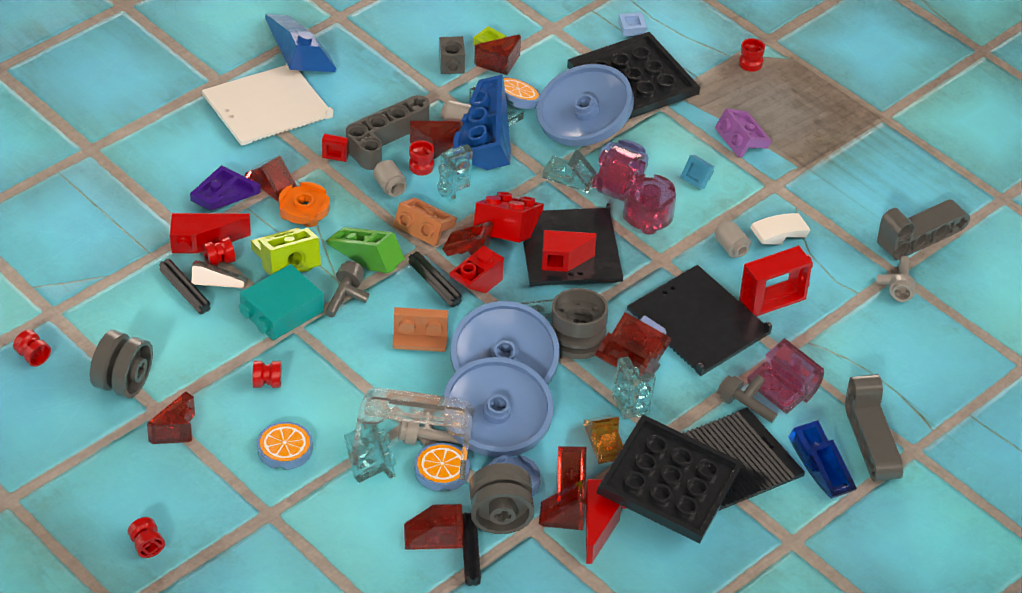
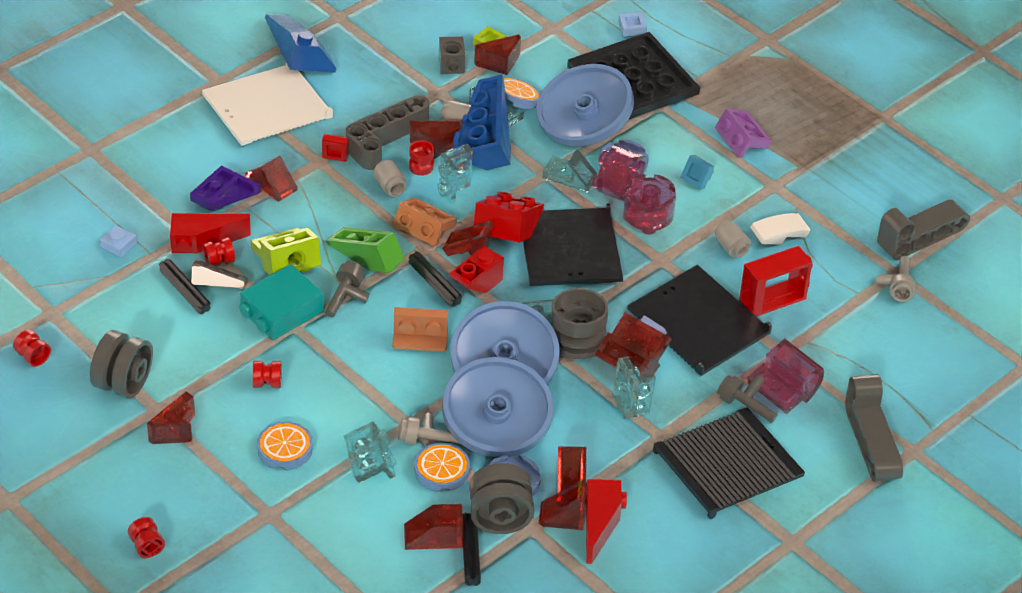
(118, 241): none -> light blue plate
(292, 206): orange plate -> none
(423, 408): clear windscreen -> none
(567, 249): red slope -> none
(604, 437): clear orange slope -> none
(670, 478): black plate -> none
(752, 53): red wheel -> none
(822, 459): clear blue slope -> none

